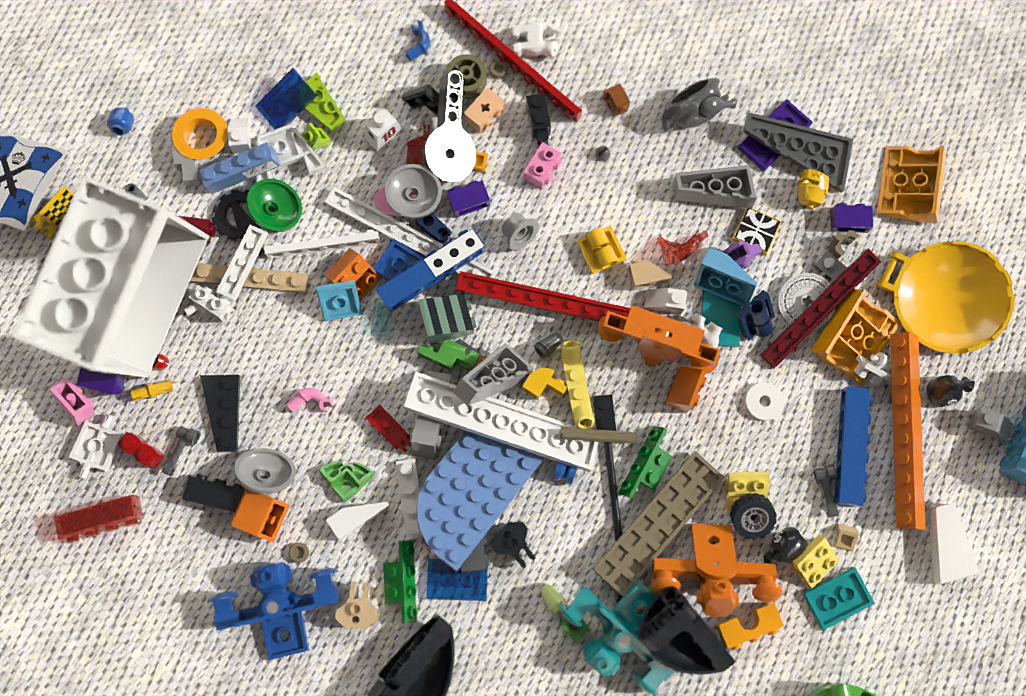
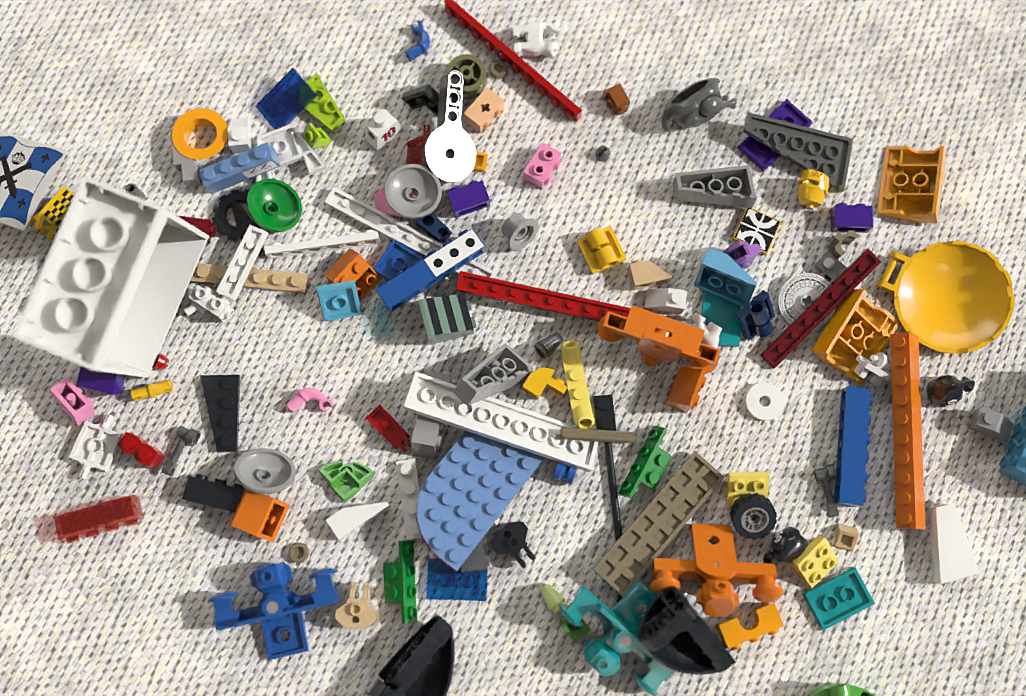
(120, 121): blue head -> none
(452, 354): bright green plate -> none
(538, 117): black brick -> none
(675, 253): clear red animal -> none

